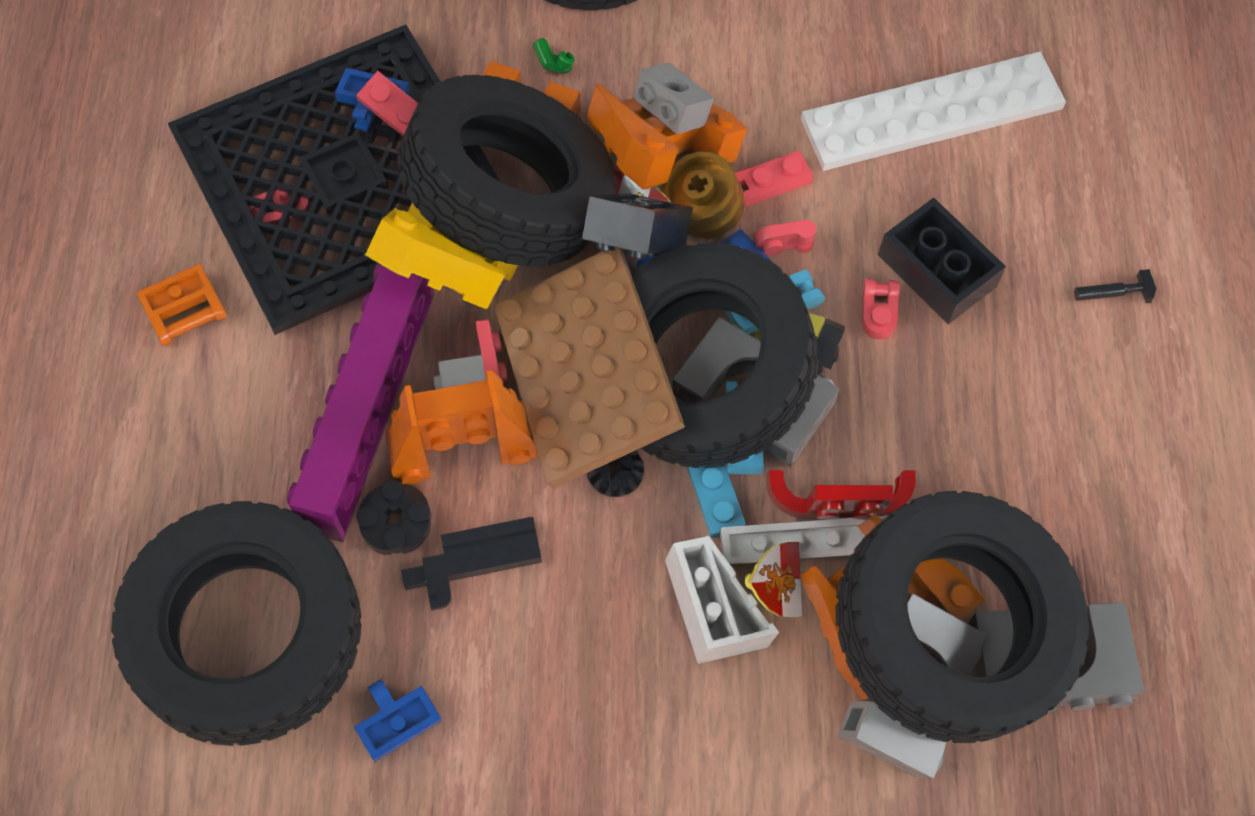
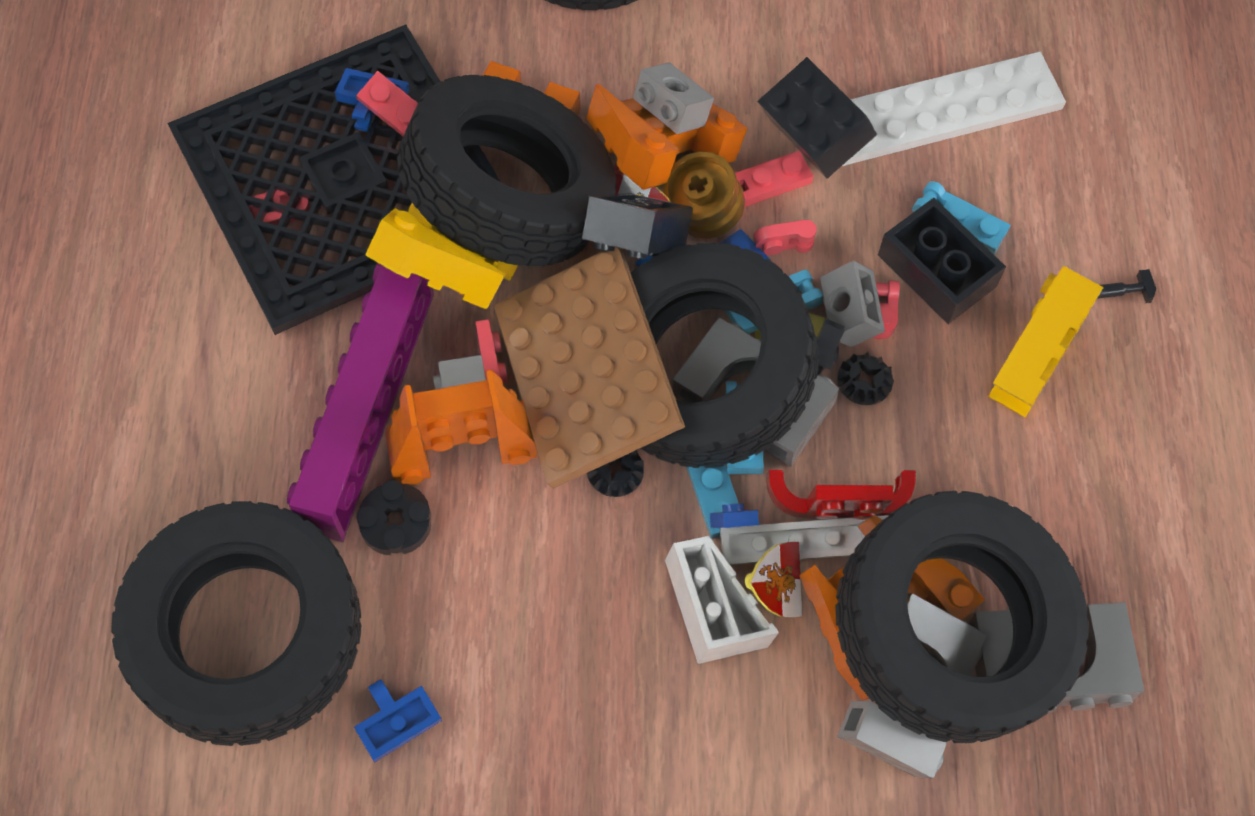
(177, 295): orange plate -> none
(474, 554): black piece -> none
(557, 63): green arm -> none
(734, 516): none -> blue plate
(817, 117): none -> black brick
(853, 302): none -> light grey brick
(860, 391): none -> black gear
(982, 225): none -> medium azure plate
(1045, 339): none -> yellow wedge

